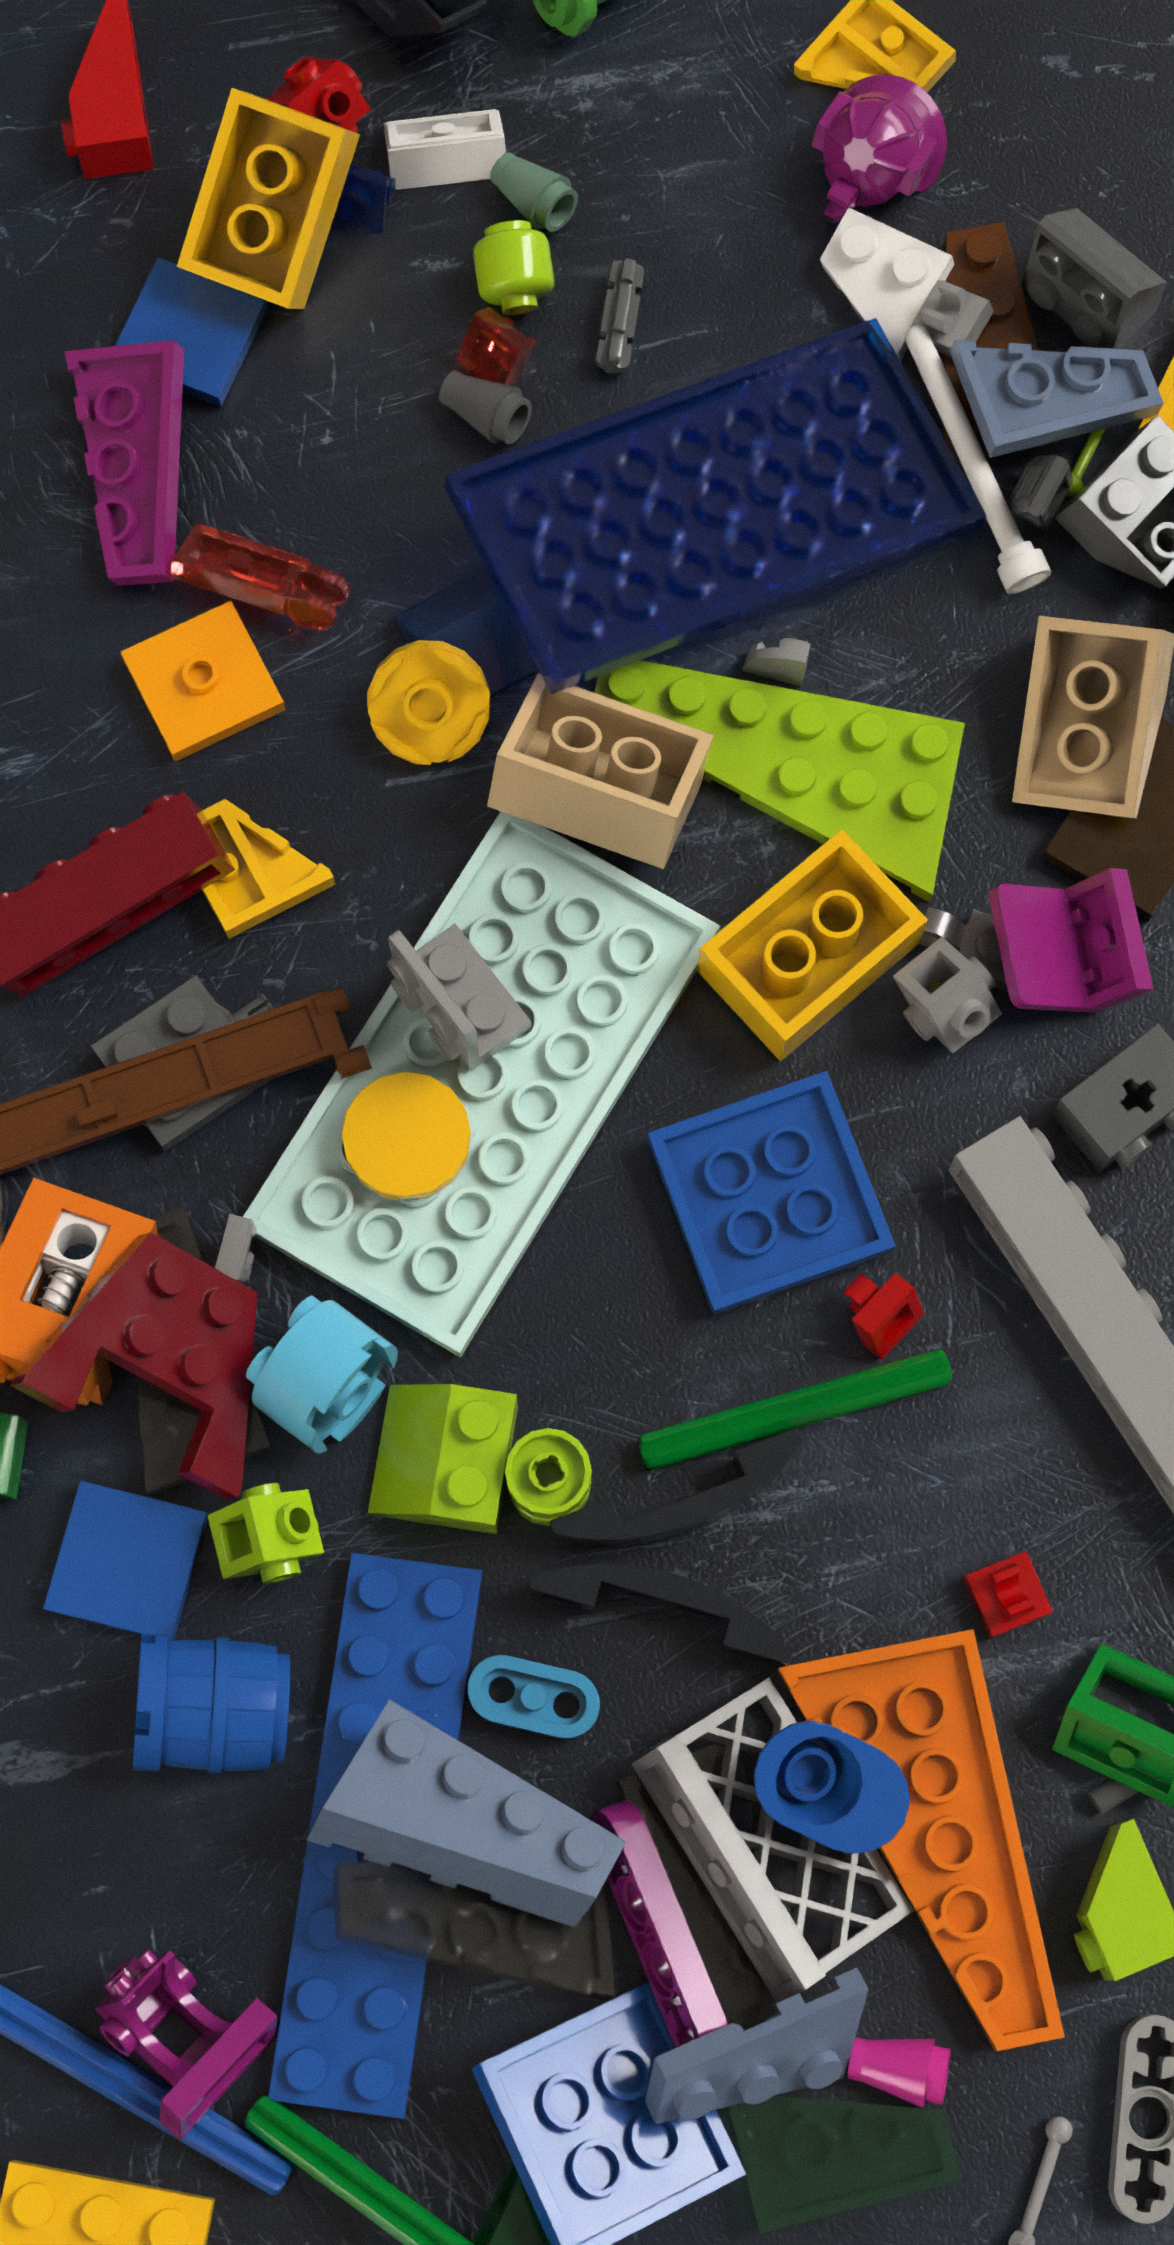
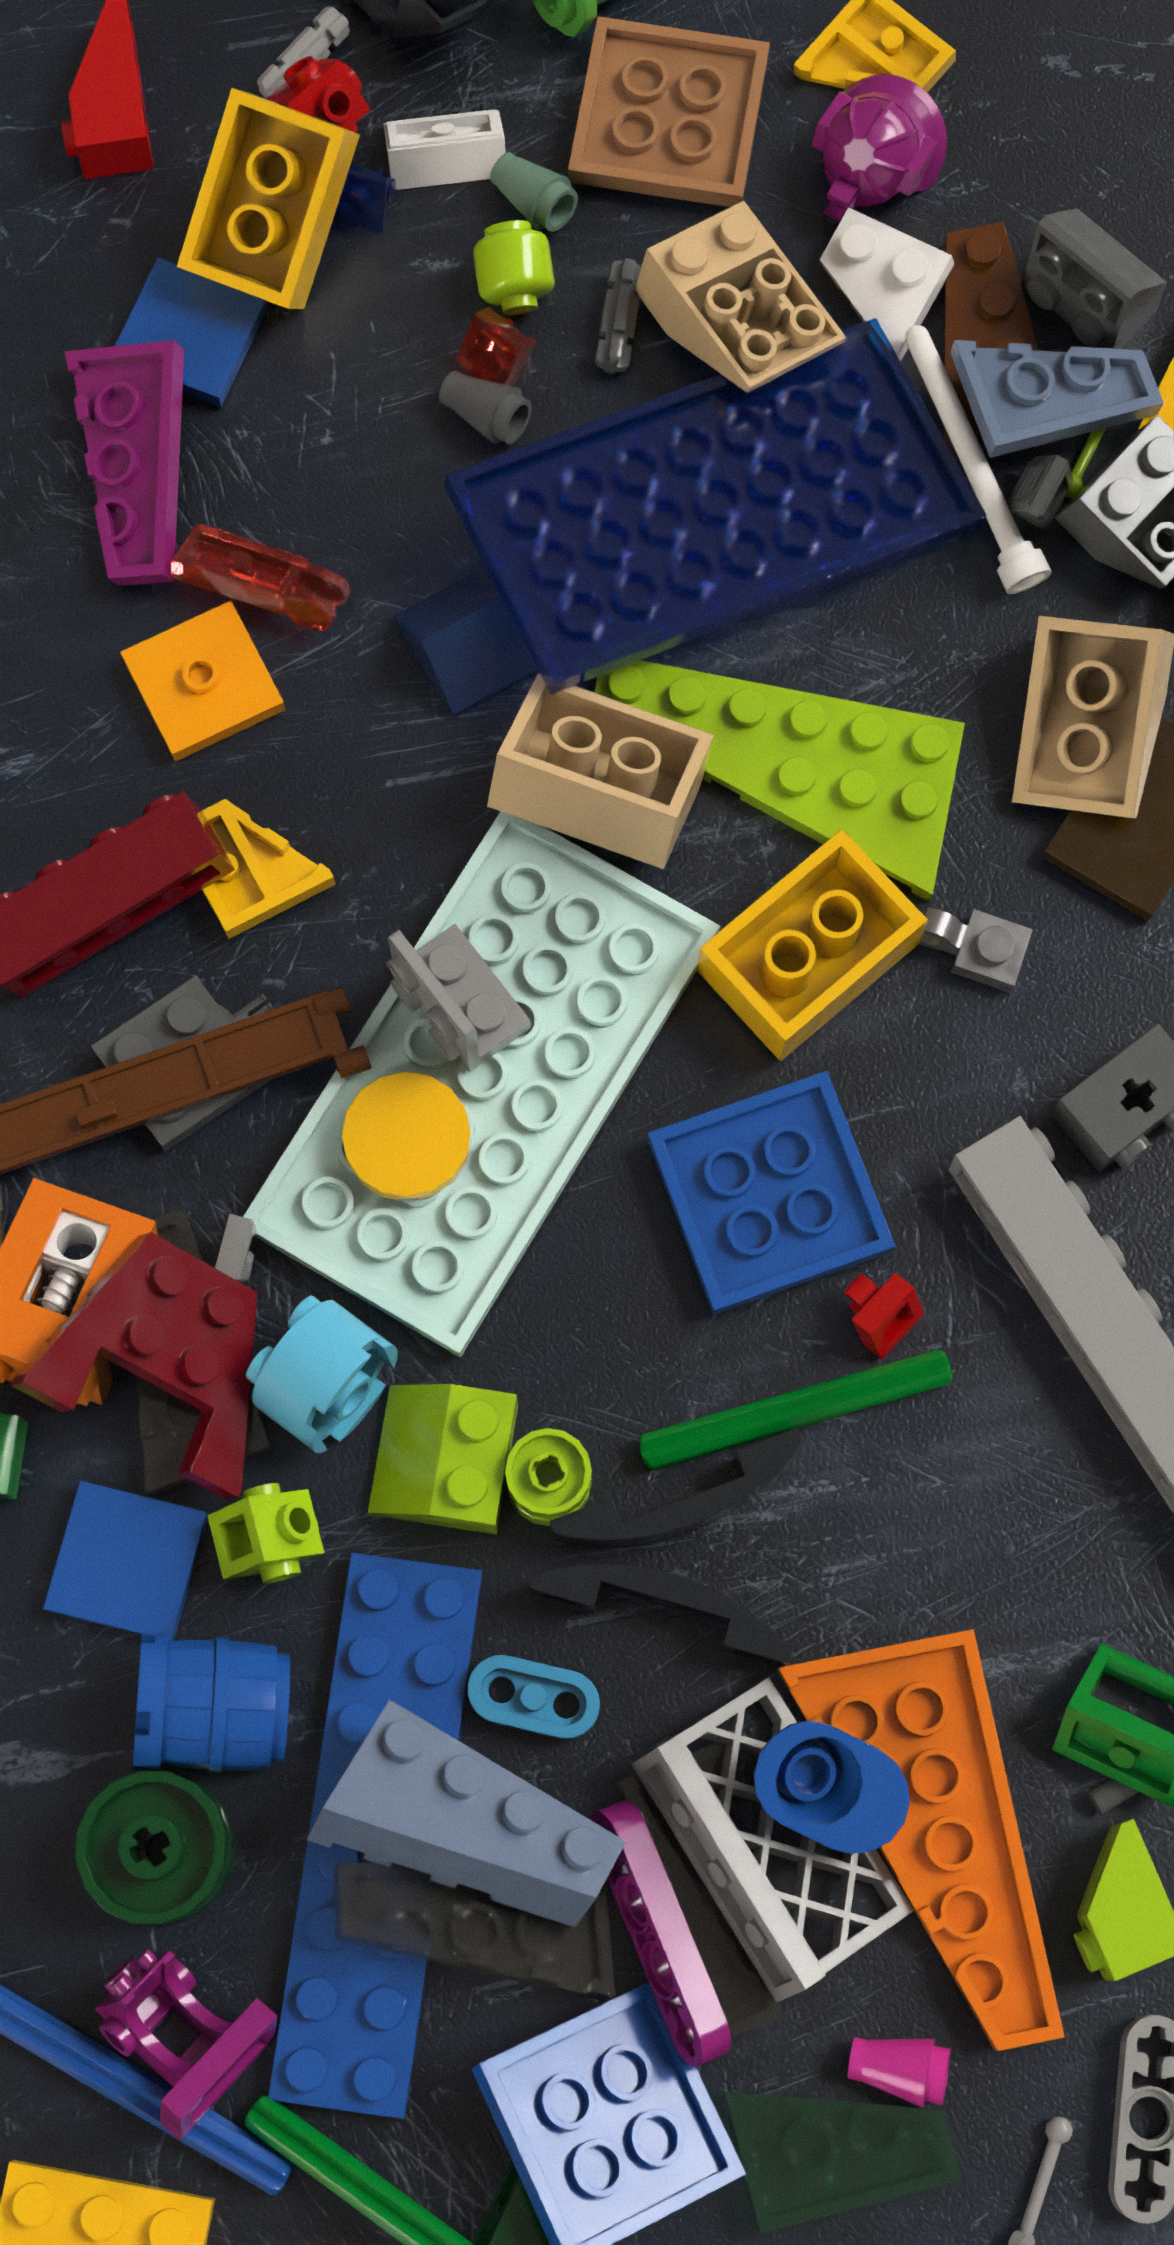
(116, 1840): none -> dark green wheel
(329, 30): none -> light grey axle
(428, 702): yellow tile -> none
(668, 112): none -> medium nougat plate
(735, 299): none -> tan slope
(779, 663): light grey tile -> none
(785, 2053): sand blue wing -> none
(947, 995): light grey brick -> none
(953, 315): light grey tile -> none
(1007, 1594): red tile -> none
(1071, 944): magenta bracket -> none

